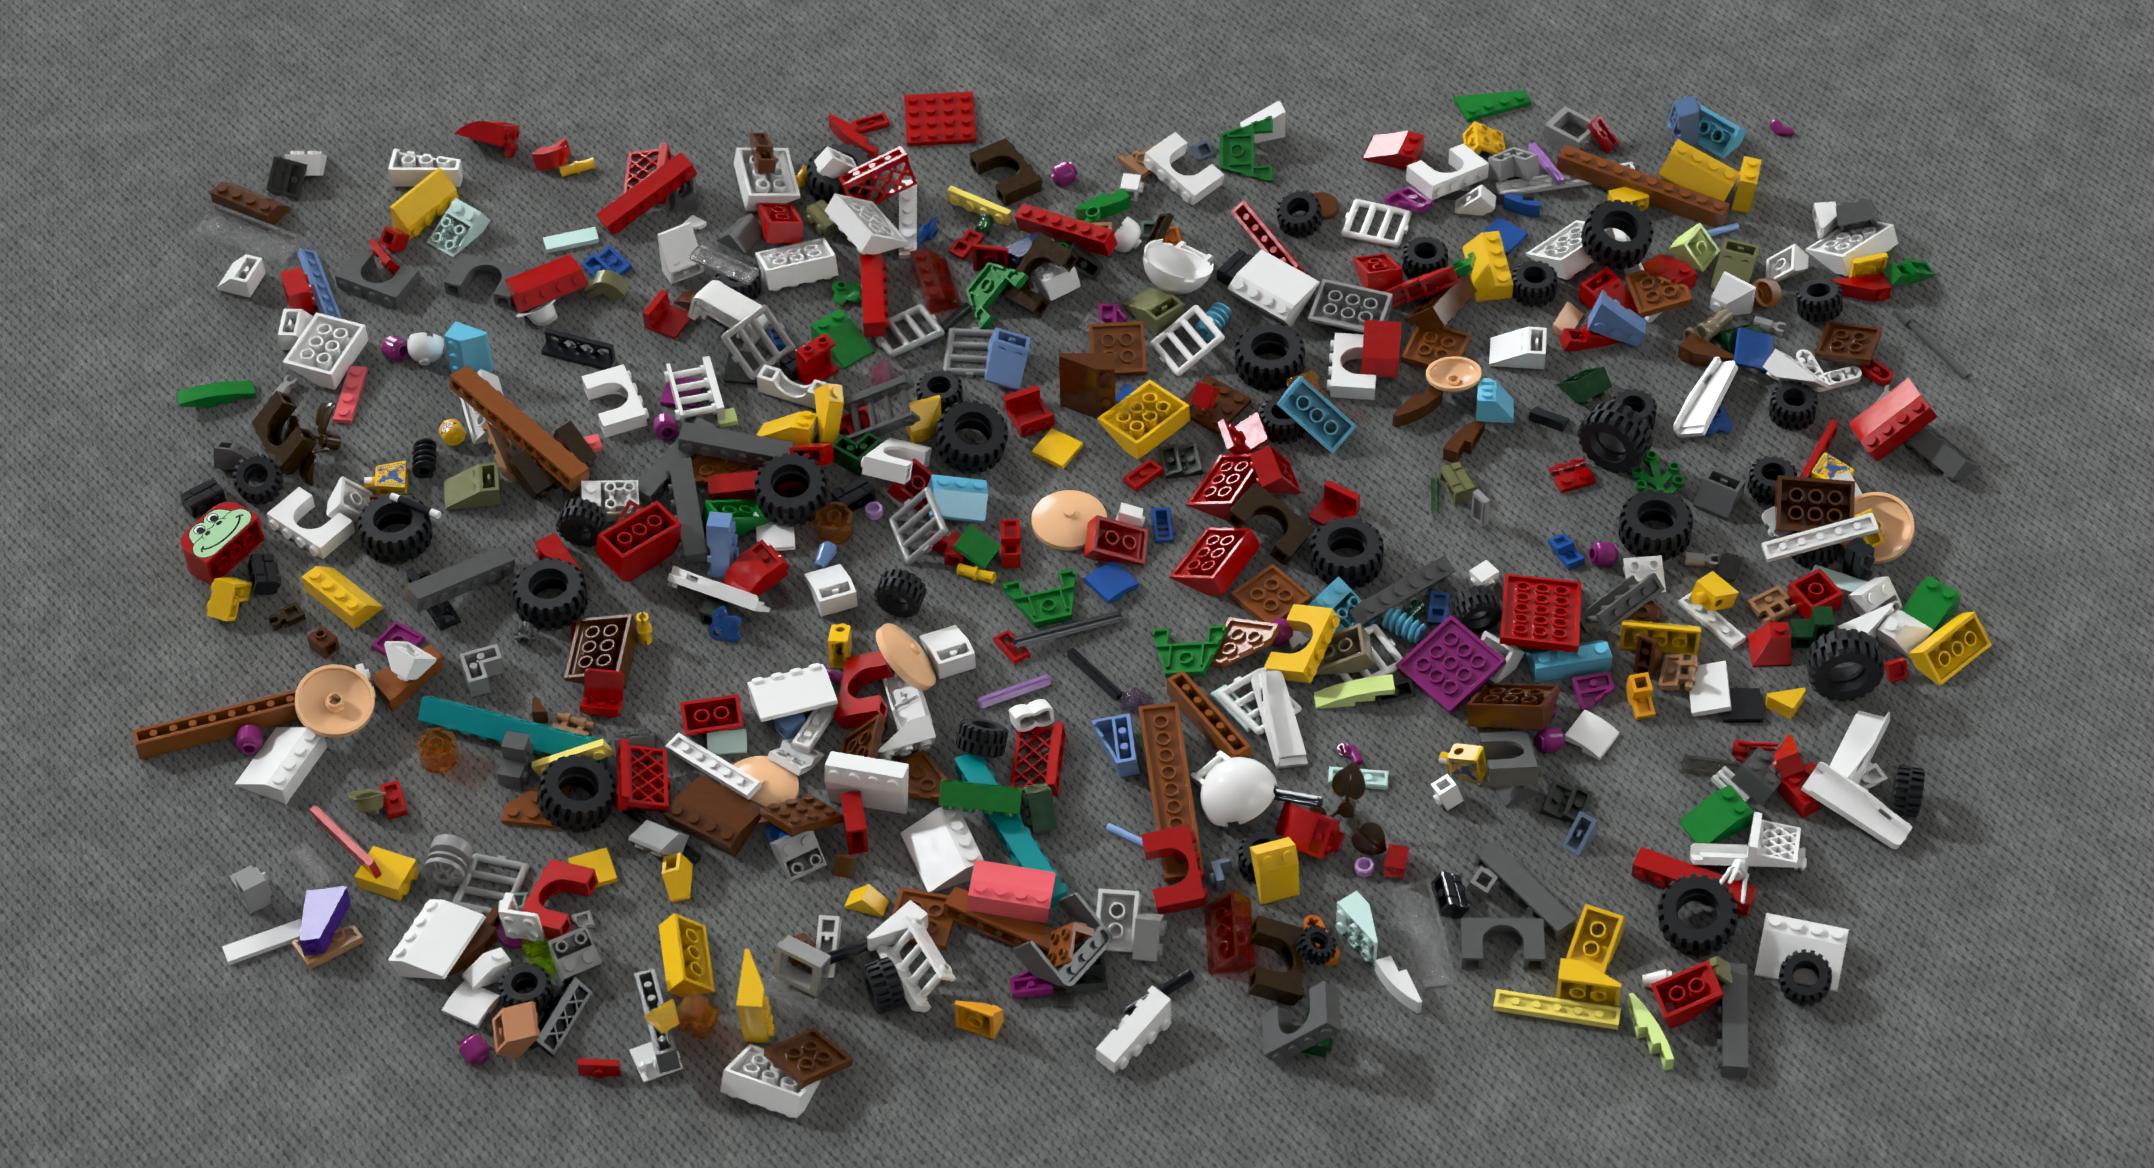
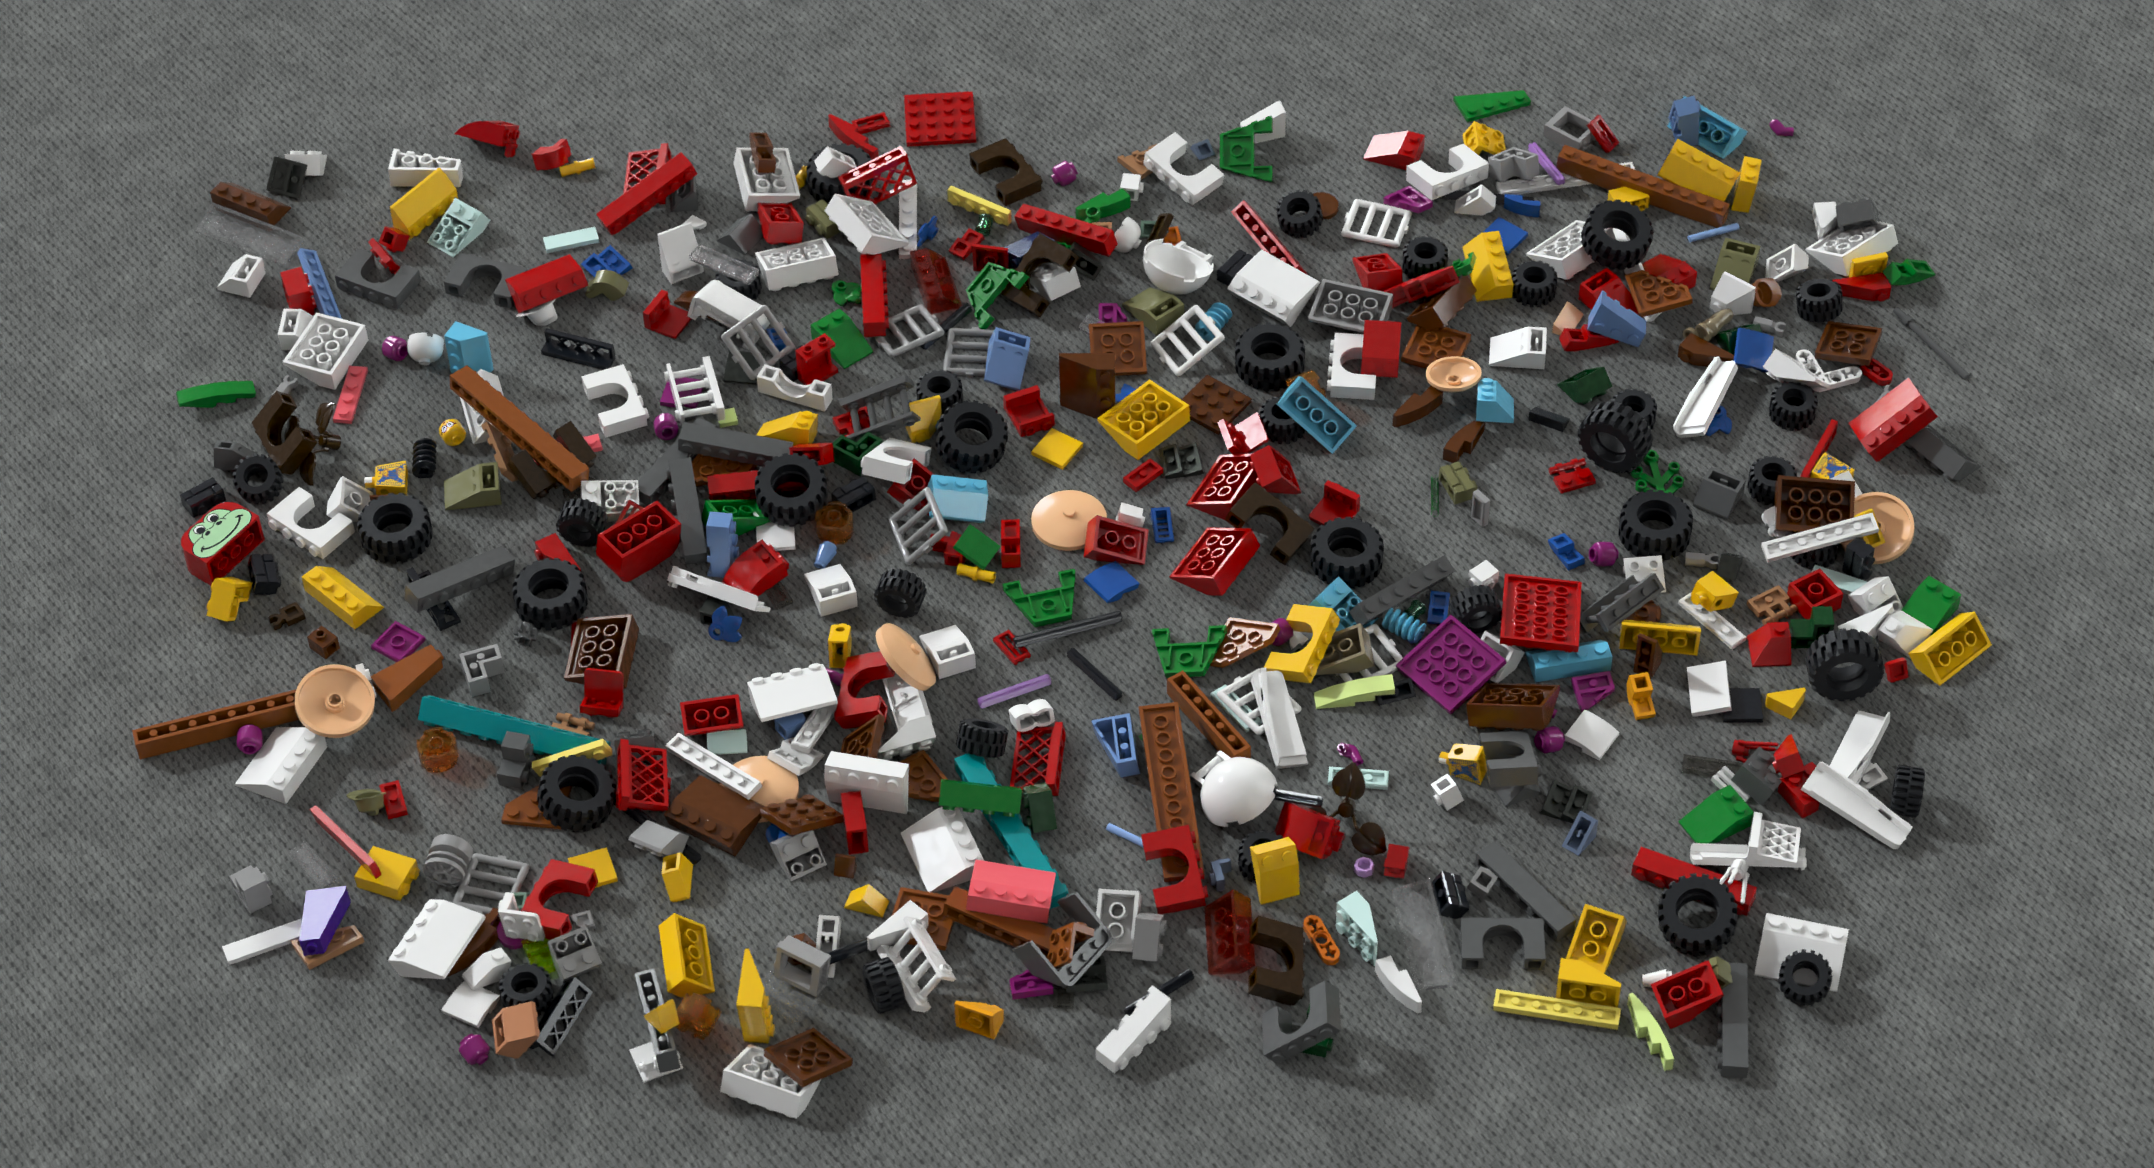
(407, 659): white slope -> none
(415, 505): black bar -> none
(538, 712): reddish brown slope -> none
(599, 1067): red plate -> none
(644, 628): yellow pin -> none
(829, 411): yellow slope -> none
(874, 510): lavender tile -> none
(880, 373): clear pink slope -> none
(1134, 699): clear purple bracket -> none
(1205, 396): red brick -> none
(1270, 595): dark orange plate -> none
(1322, 938): black tyre -> none
(1672, 670): medium nougat plate -> none
(1695, 248): yellowish green slope -> none

